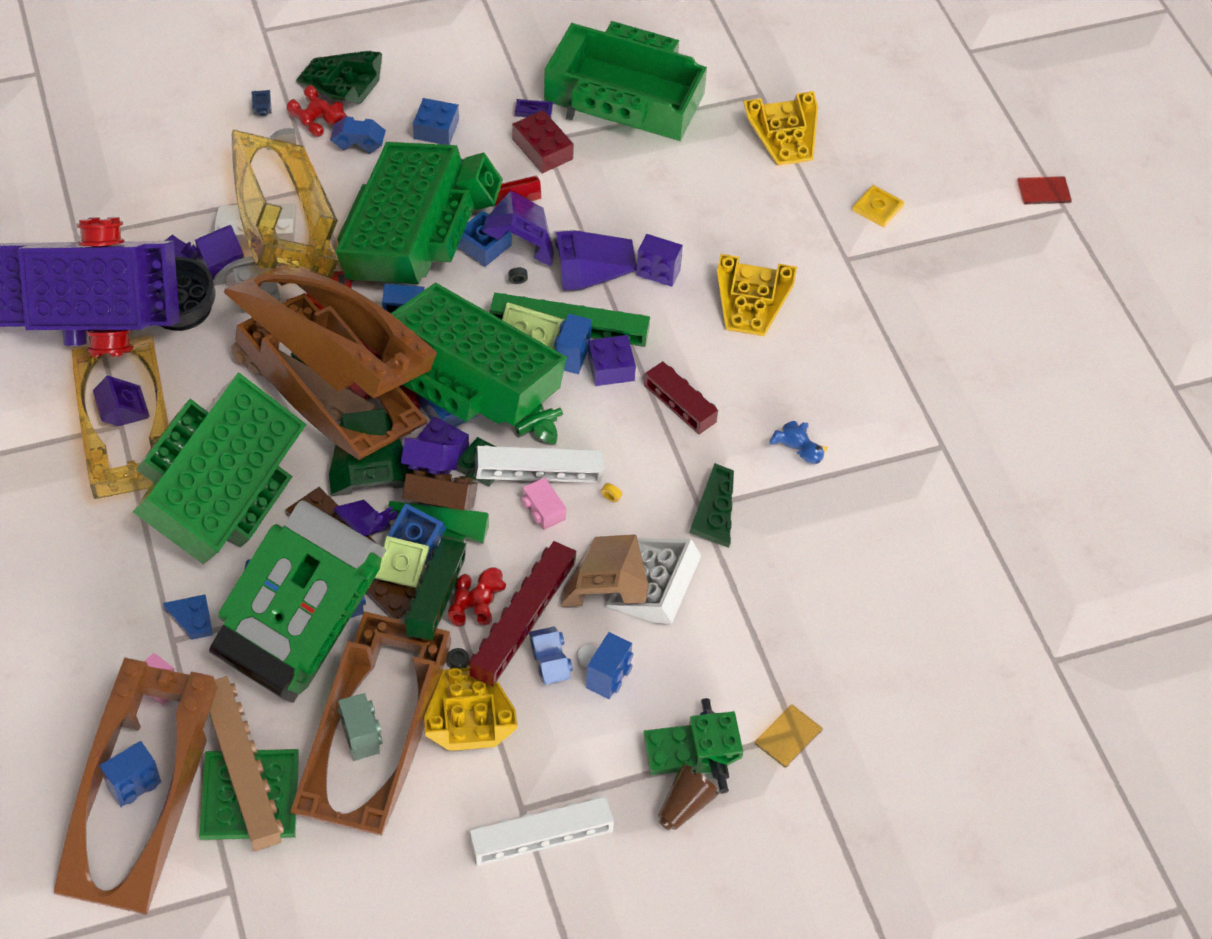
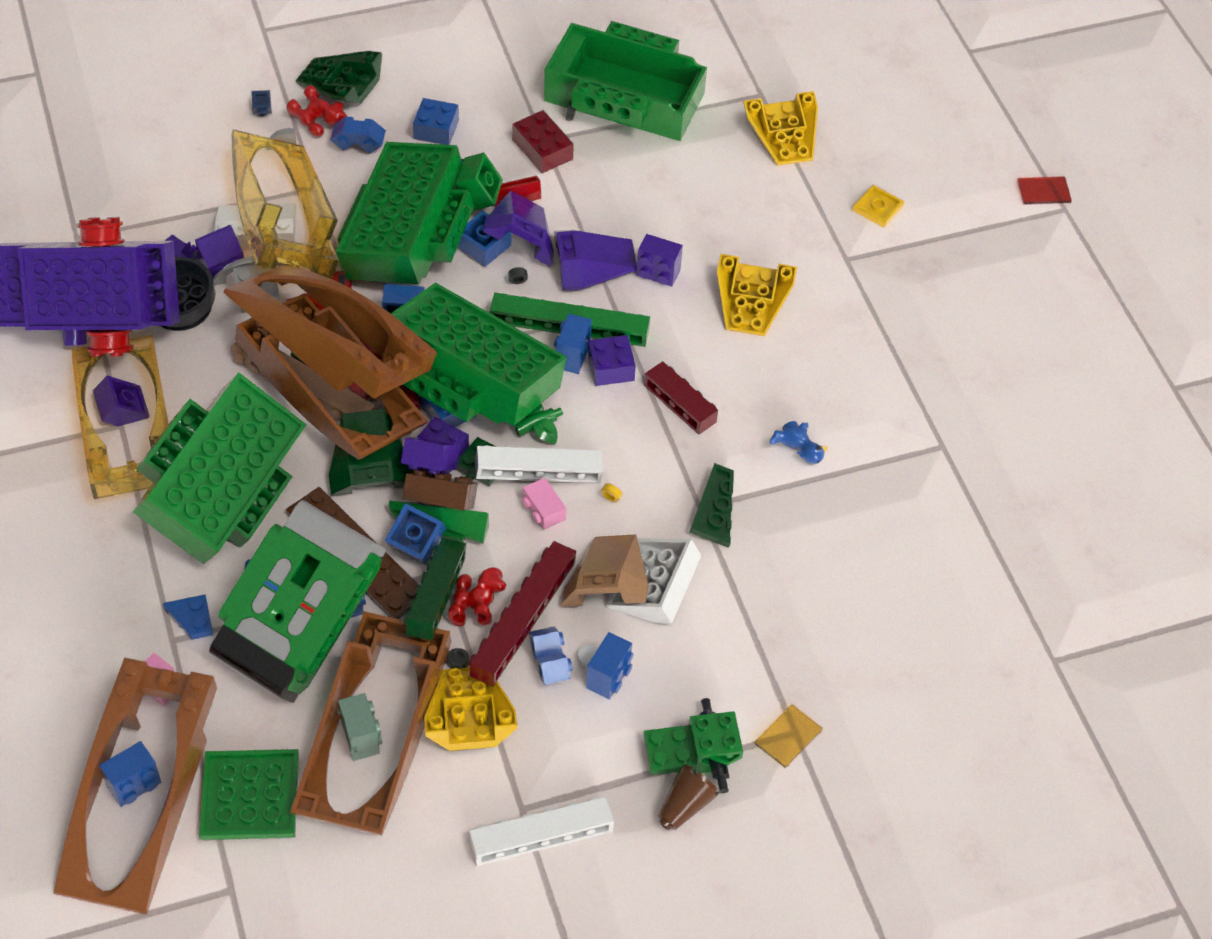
(243, 768): medium nougat brick -> none
(364, 517): dark purple plate -> none
(402, 562): yellowish green tile -> none
(529, 107): dark purple tile -> none
(534, 323): yellowish green tile -> none

